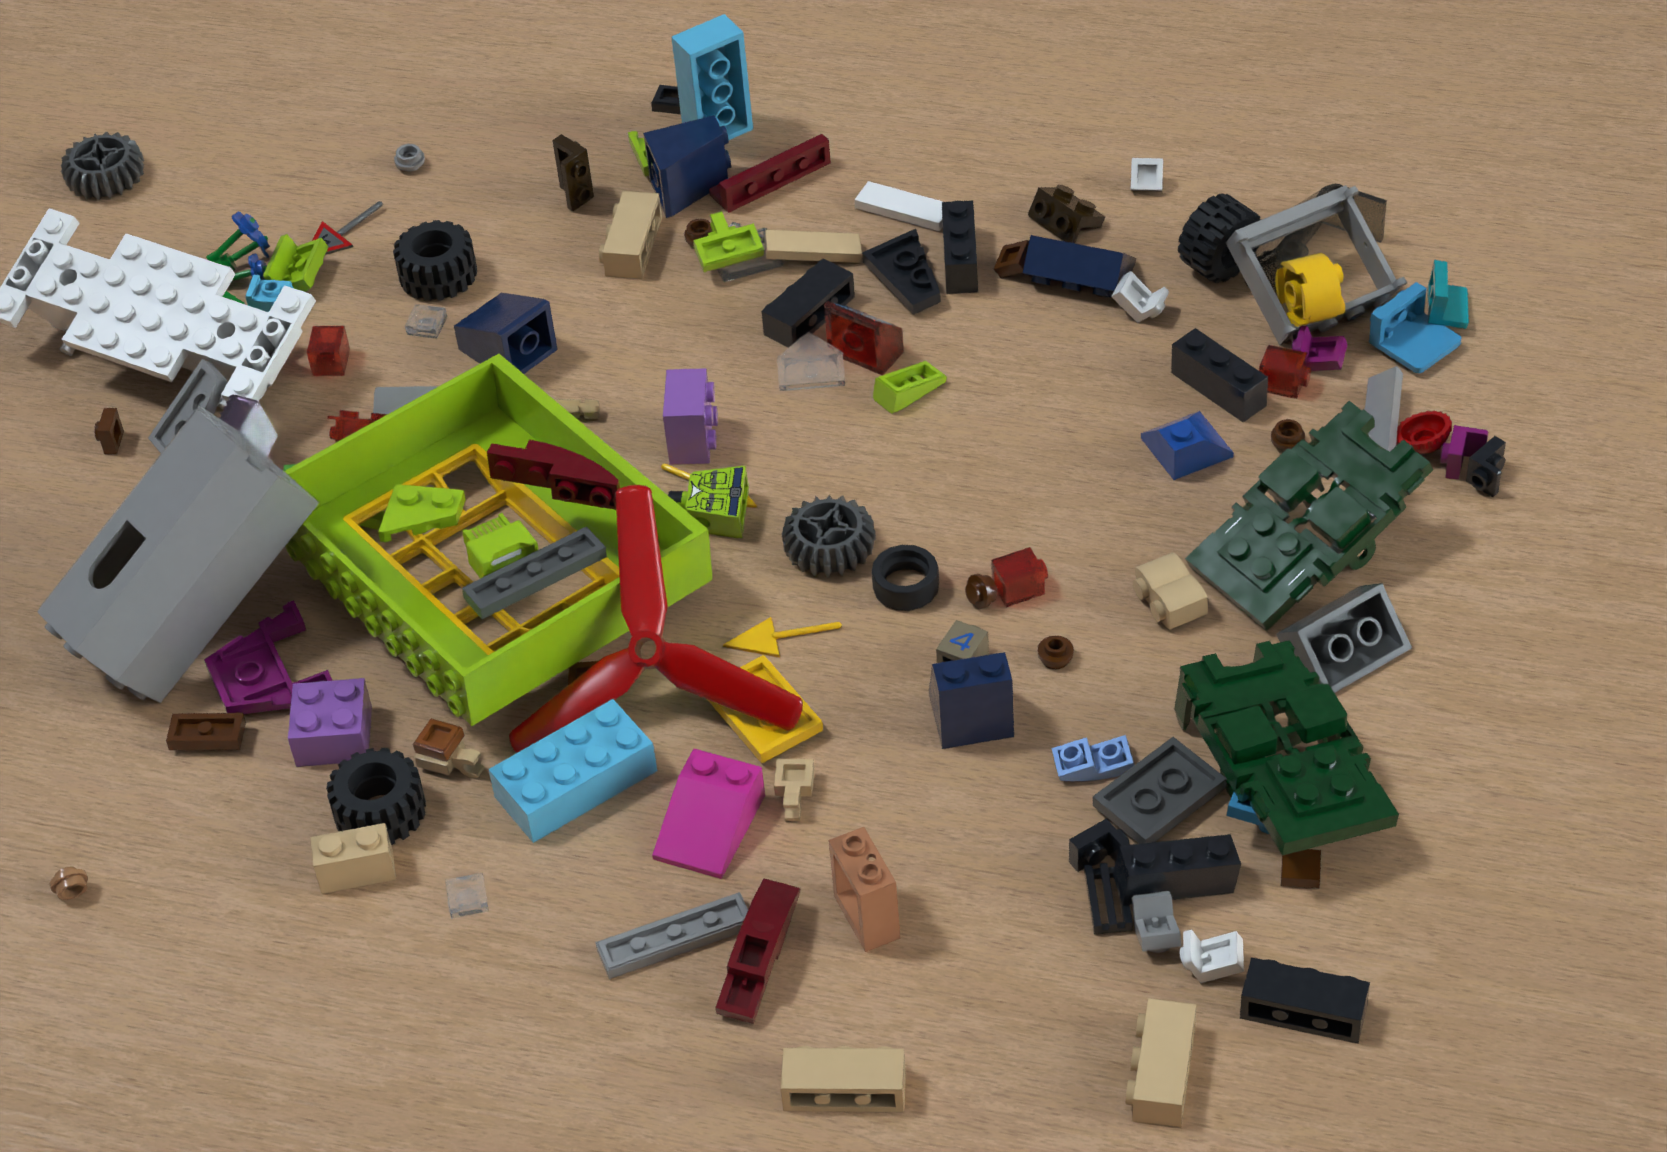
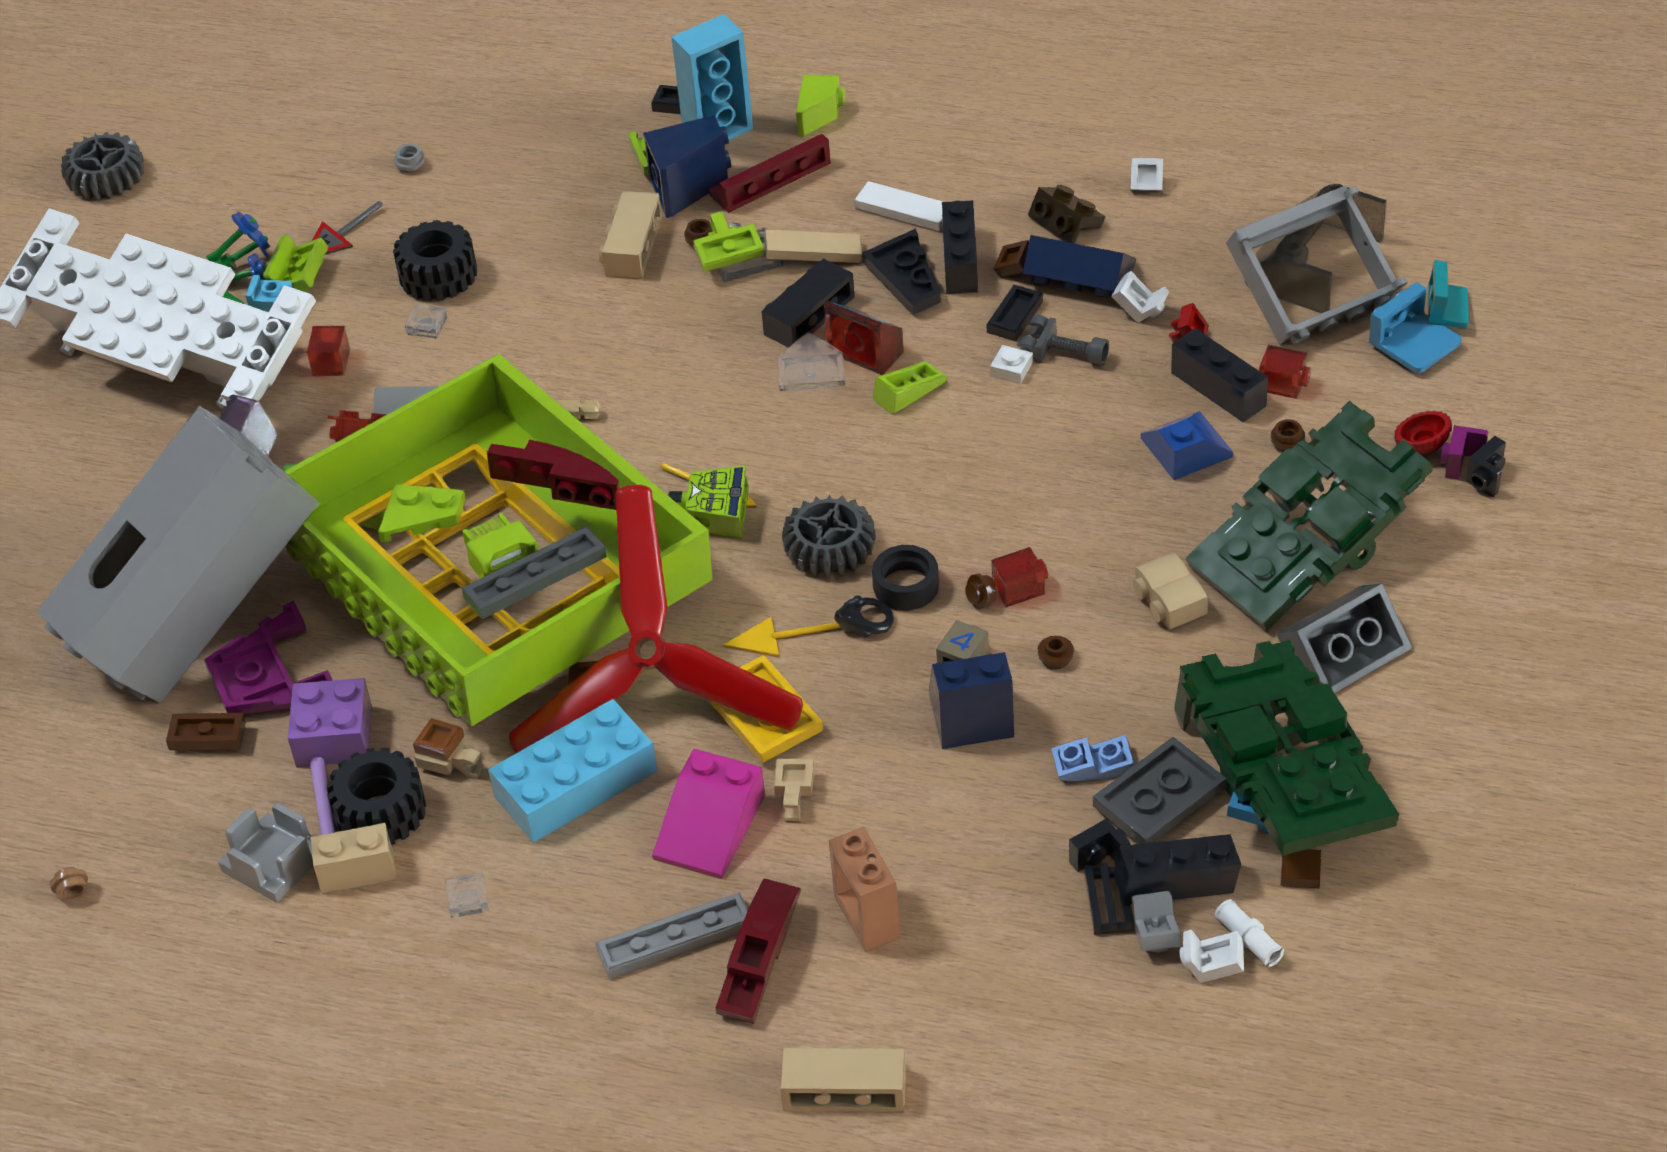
(109, 431): reddish brown plate -> none
(202, 390): light grey wing -> none
(268, 852): none -> light grey panel
(320, 781): none -> lavender bar
(509, 326): dark blue slope -> none
(573, 171): dark brown bracket -> none
(689, 416): medium lavender brick -> none
(818, 102): none -> lime slope
(851, 619): none -> black piece
(1011, 364): none -> white plate
(1014, 313): none -> black tile
(1046, 331): none -> dark grey bar
(1162, 1062): tan brick -> none
(1189, 319): none -> red tile
(1206, 235): black tyre -> none
(1251, 932): none -> white pin
(1304, 1000): black brick -> none
(1310, 289): yellow brick -> none
(1322, 352): magenta bracket -> none
(1384, 405): light grey tile -> none

